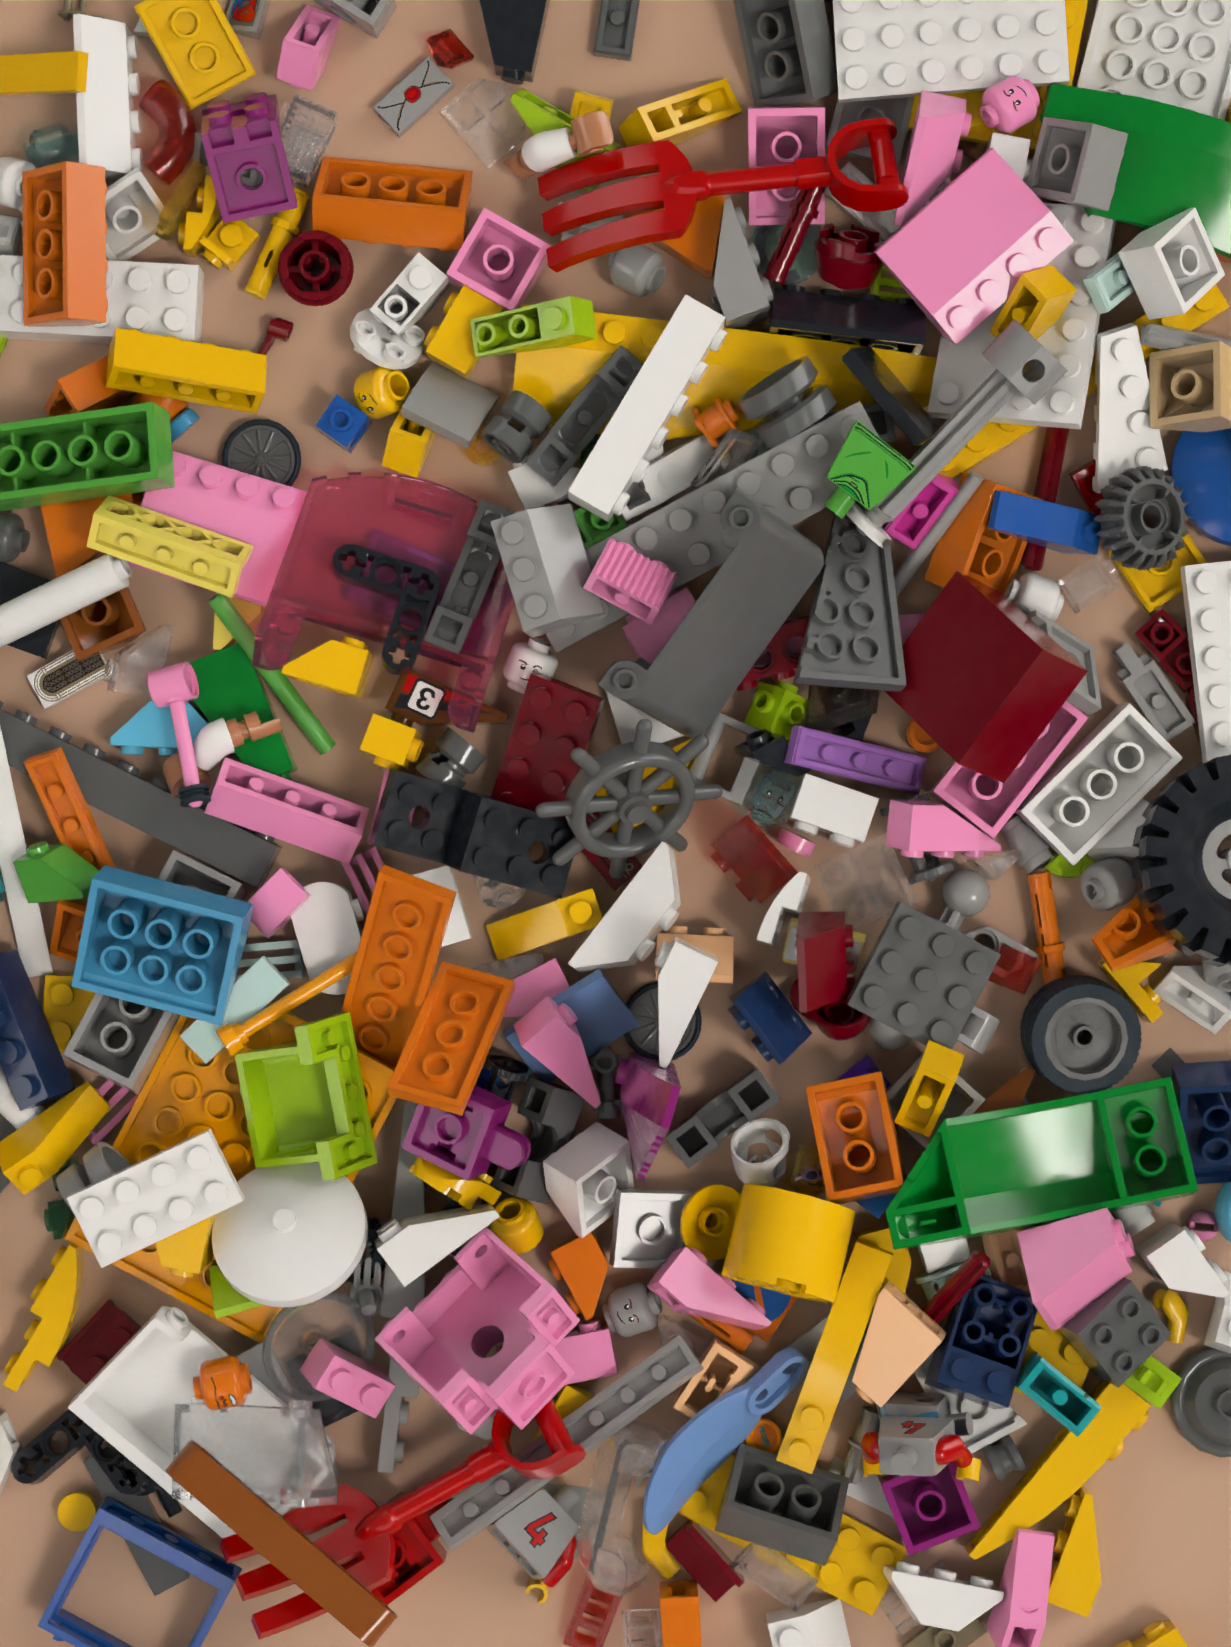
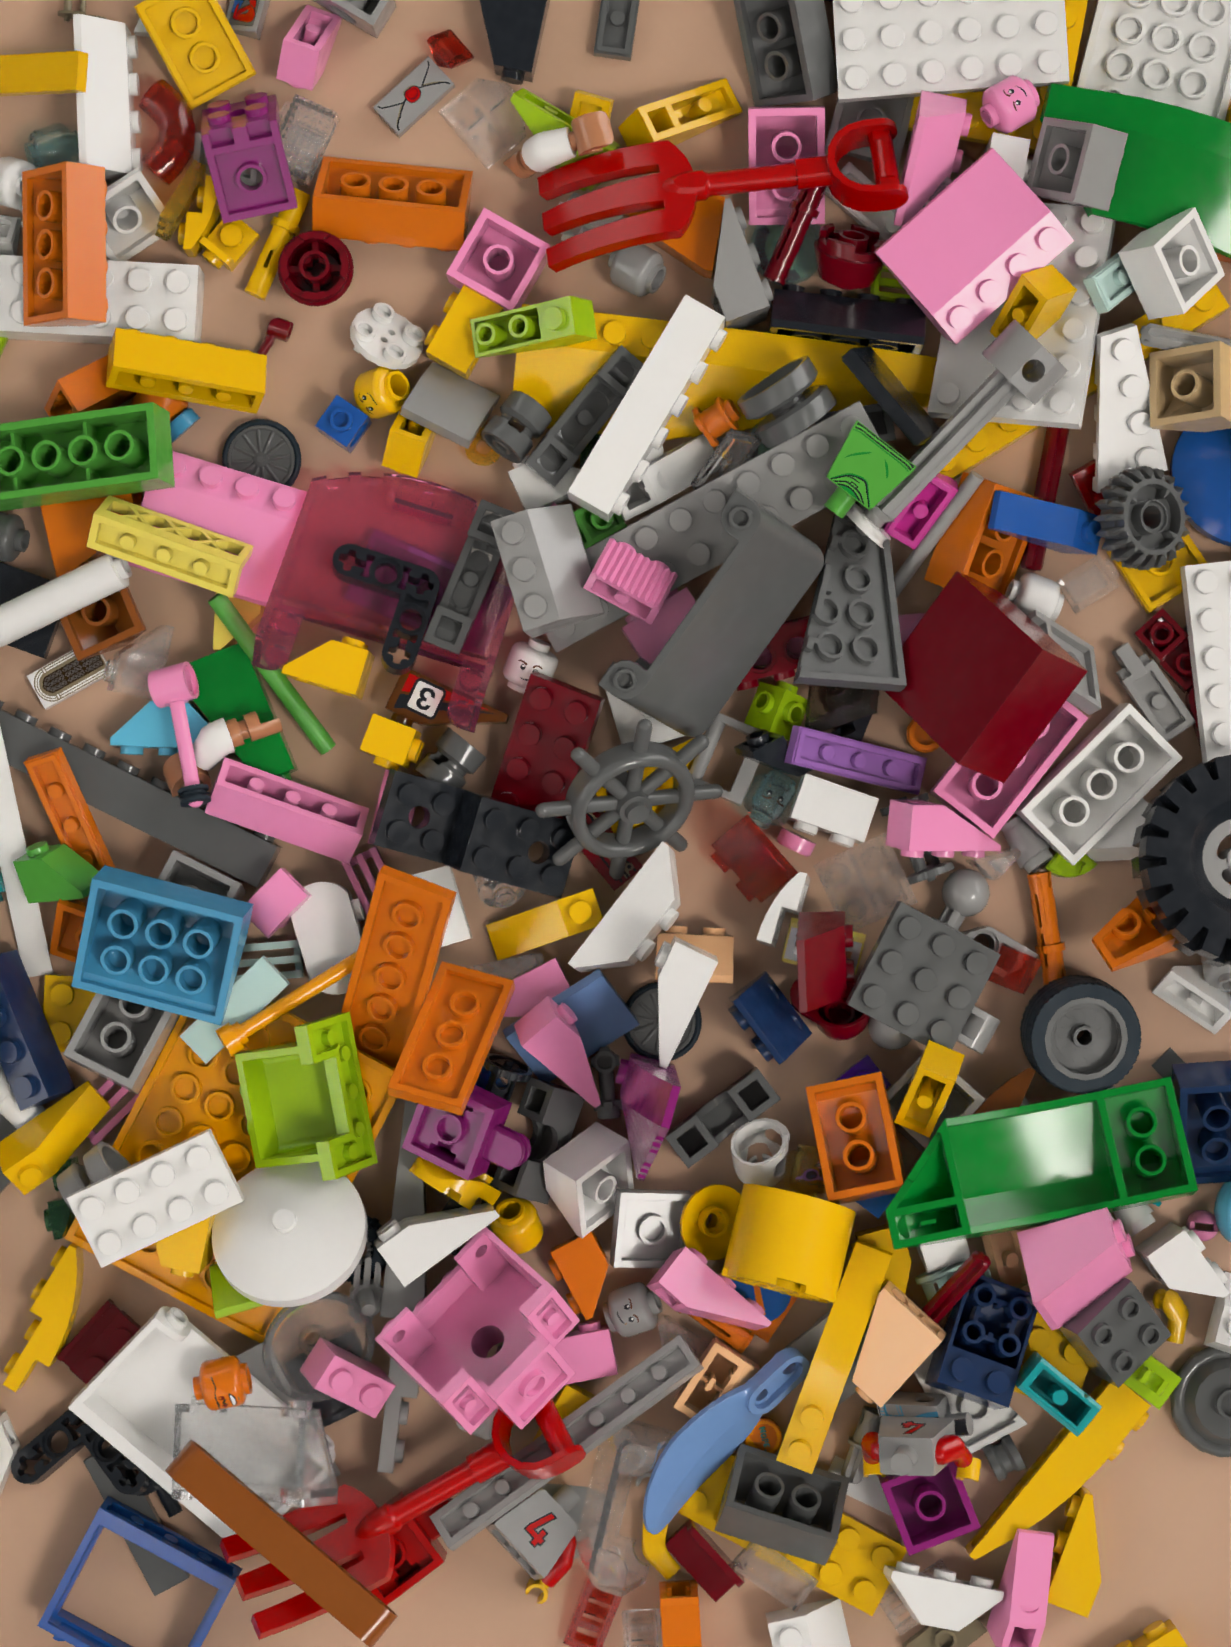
(77, 1511): yellow tile -> none
(411, 295): white slope -> none
(1108, 884): light grey head -> none
(1128, 981): yellow slope -> none

